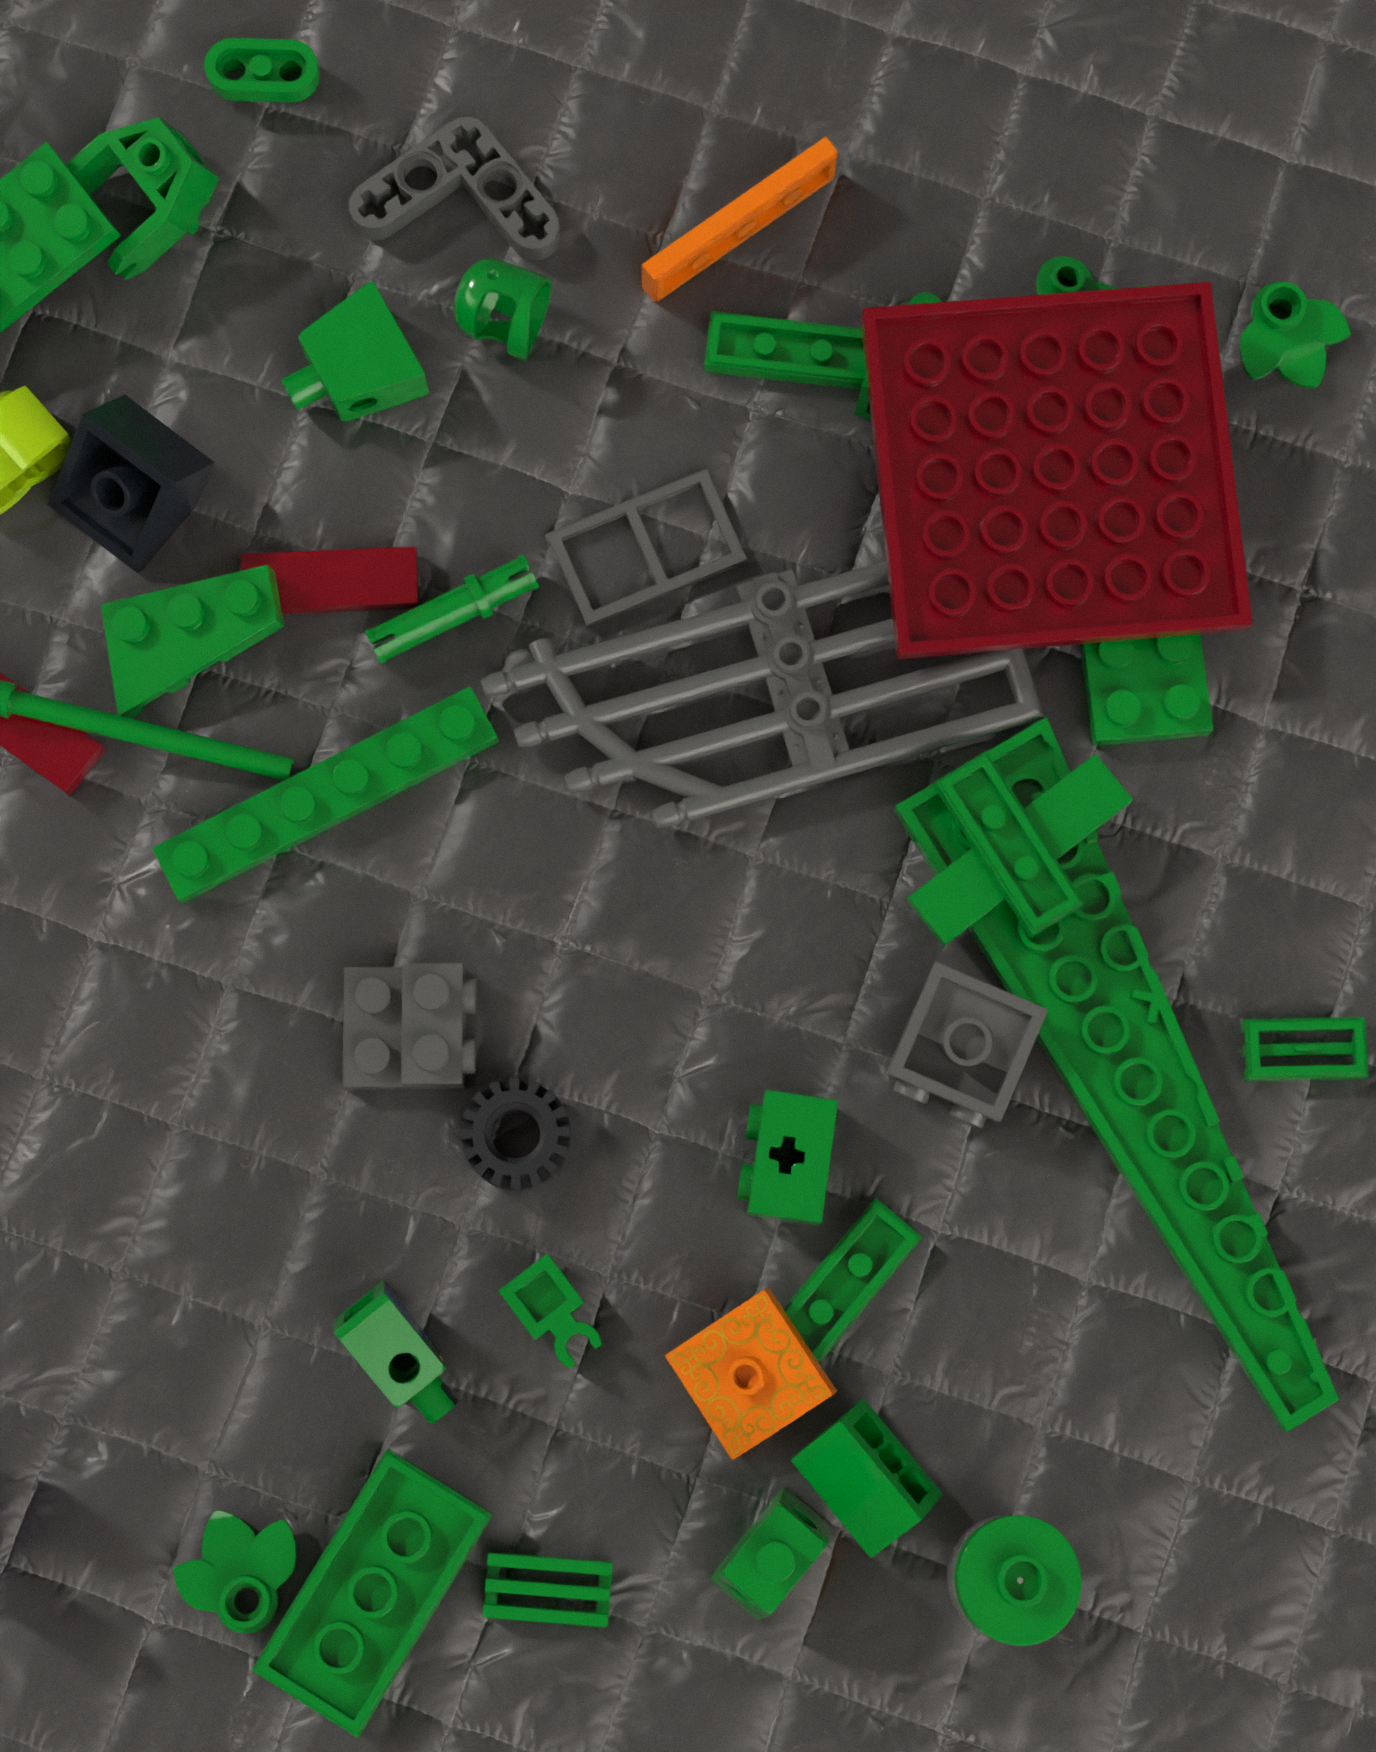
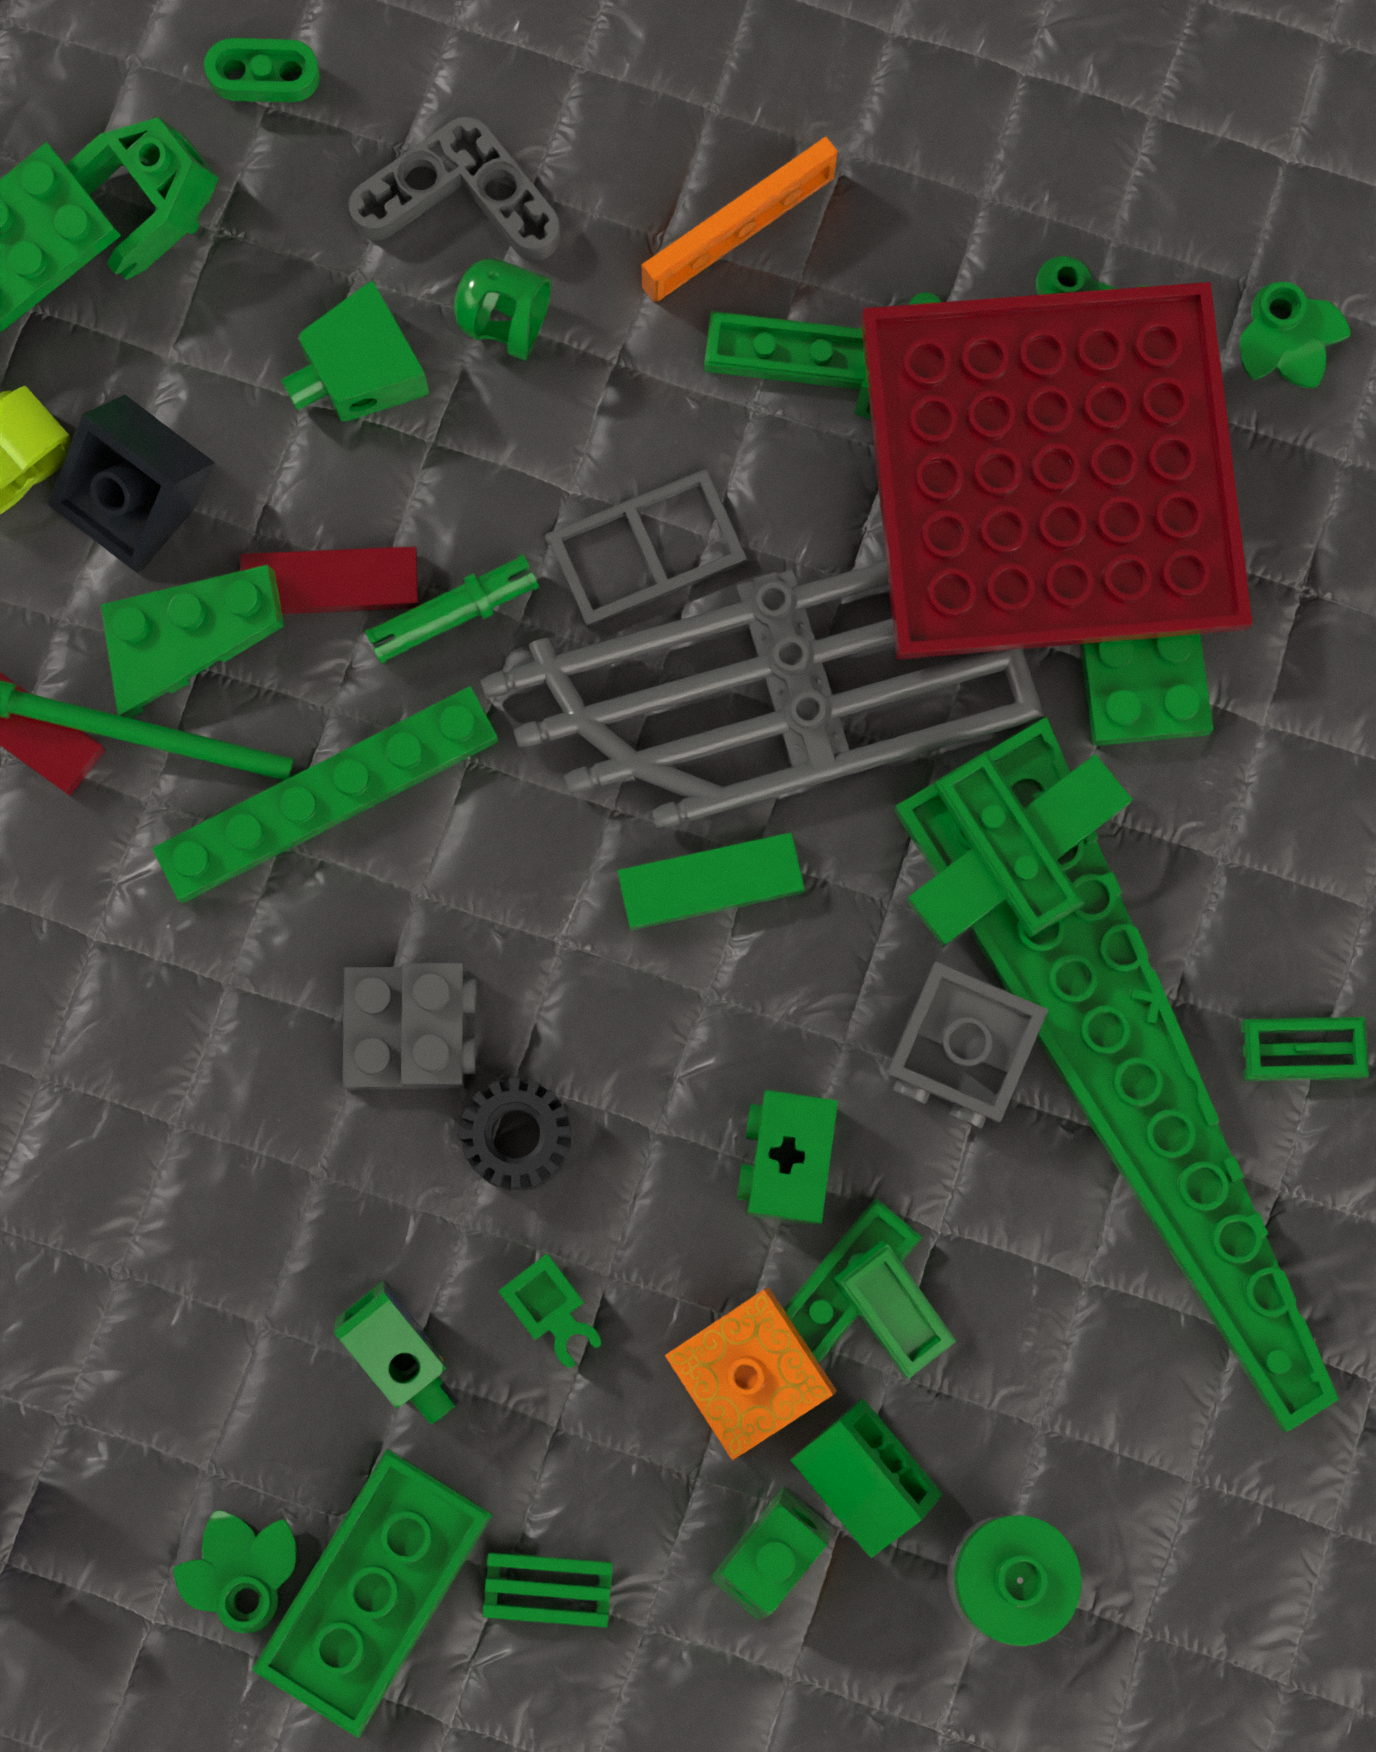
(710, 881): none -> green tile
(895, 1309): none -> green tile

